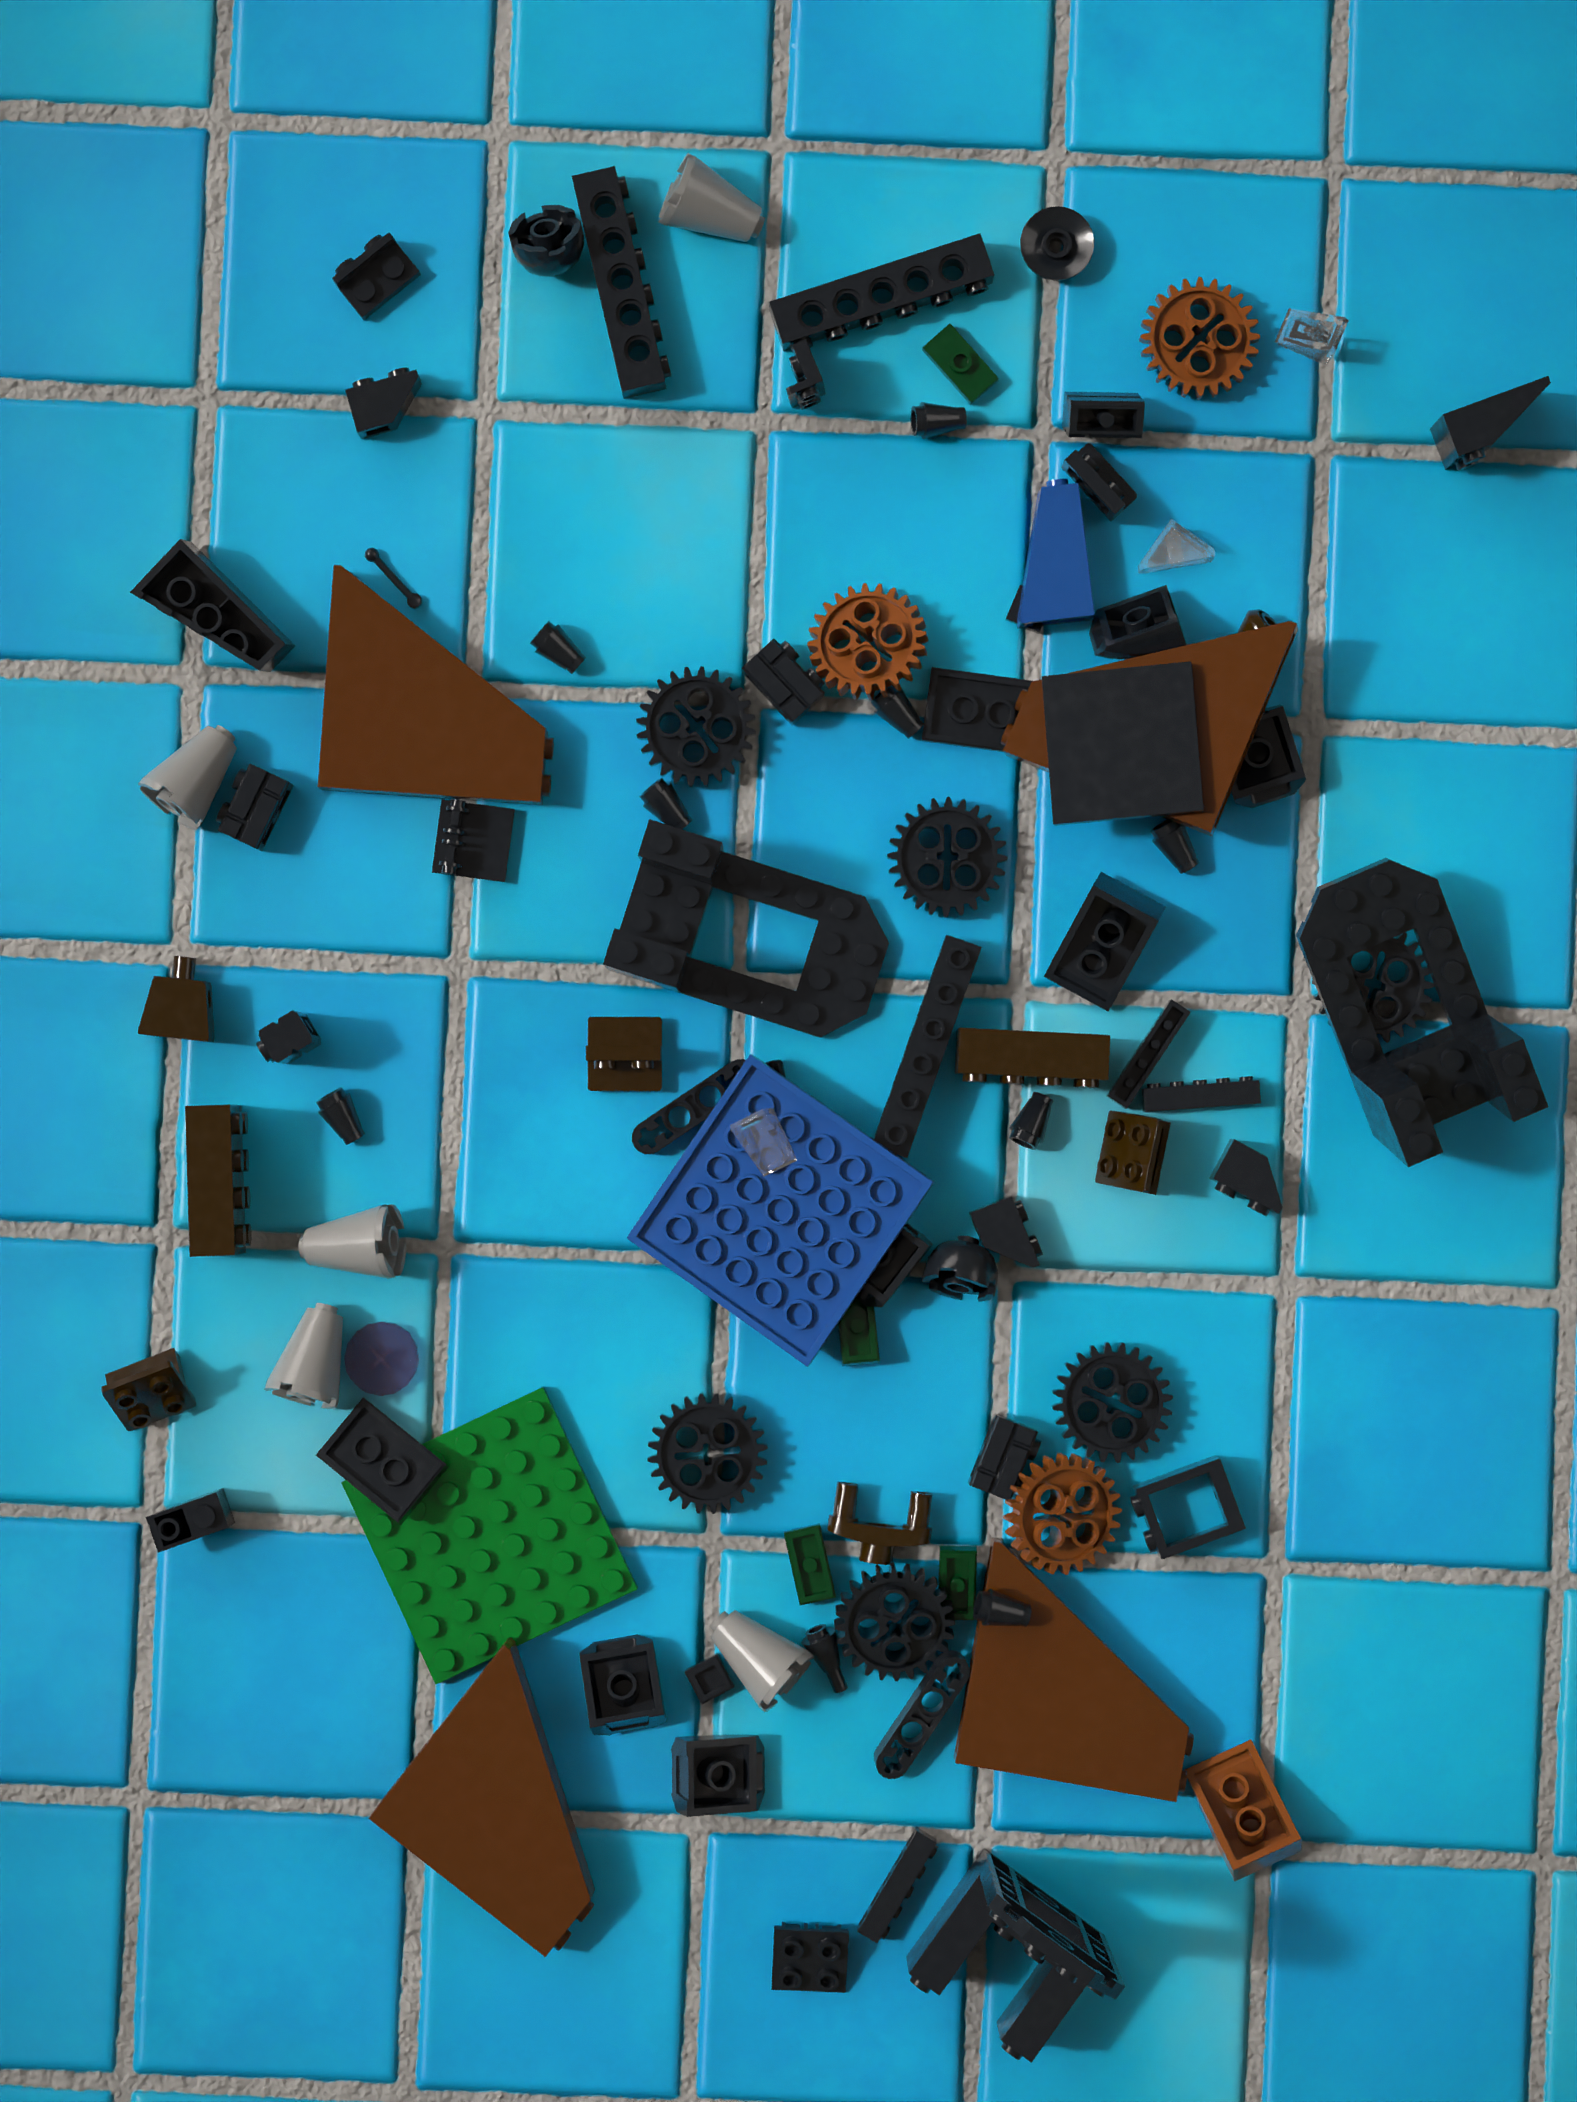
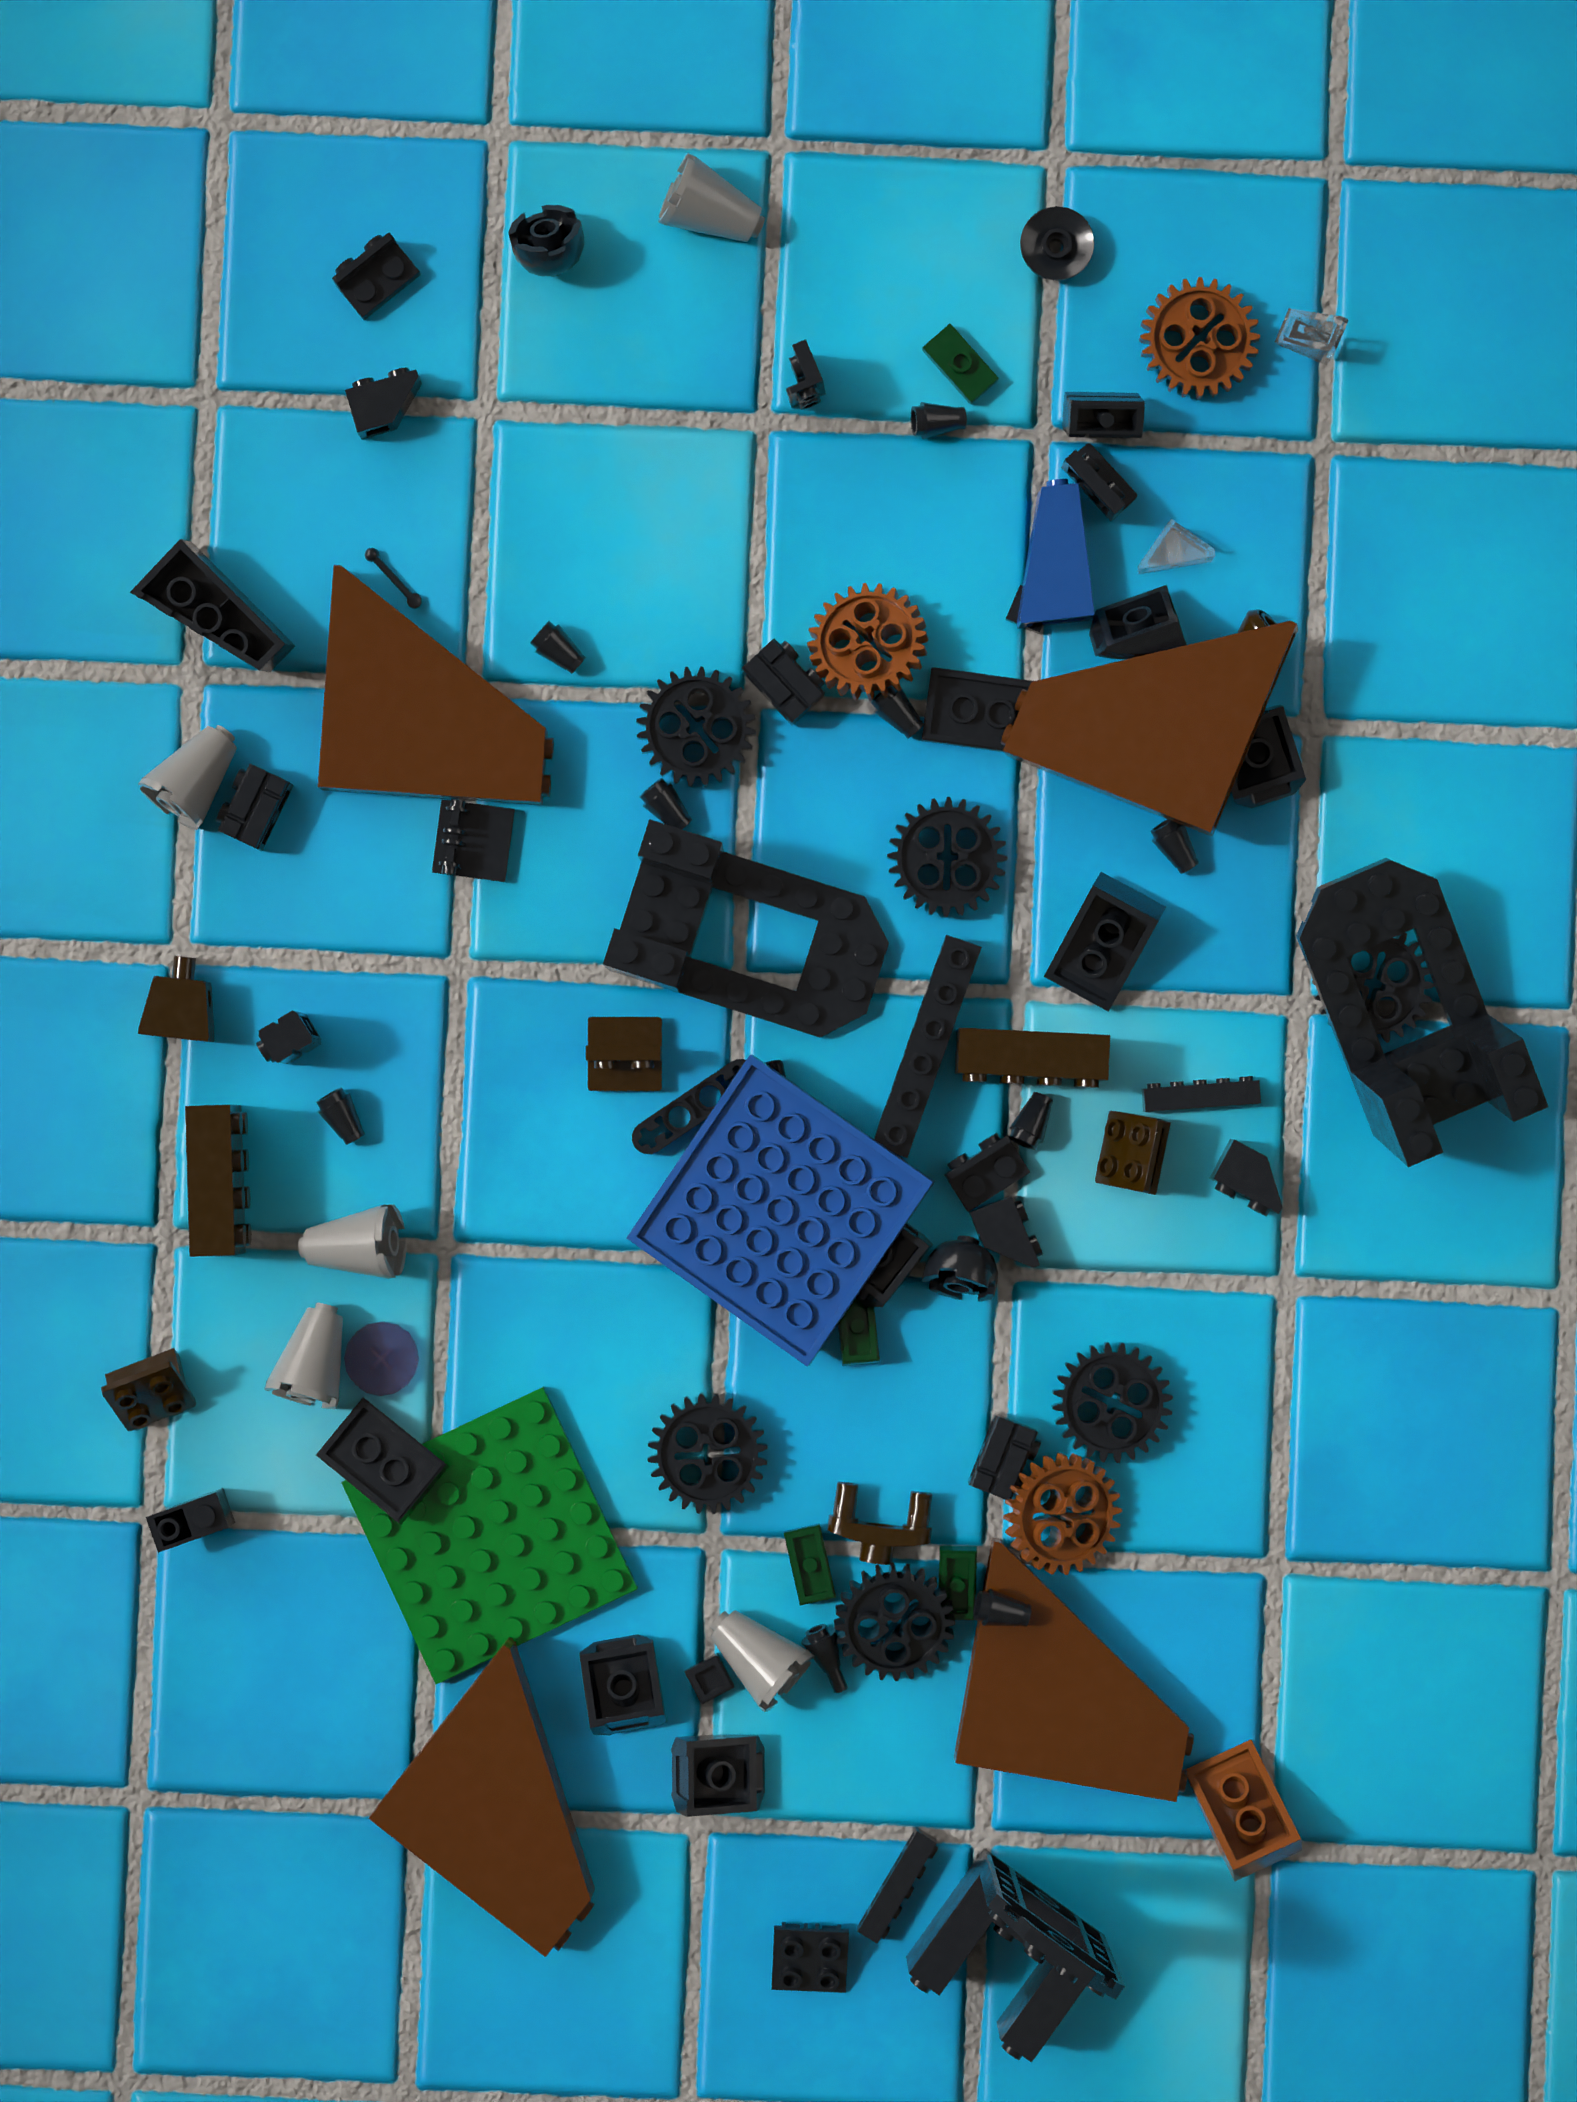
(592, 191): black brick -> none
(764, 1141): clear slope -> none
(925, 1716): black beam -> none
(966, 254): black brick -> none
(986, 1172): none -> black bracket
(1122, 743): black tile -> none
(1148, 1054): black piece -> none
(1223, 1495): black window -> none
(1472, 429): black slope -> none

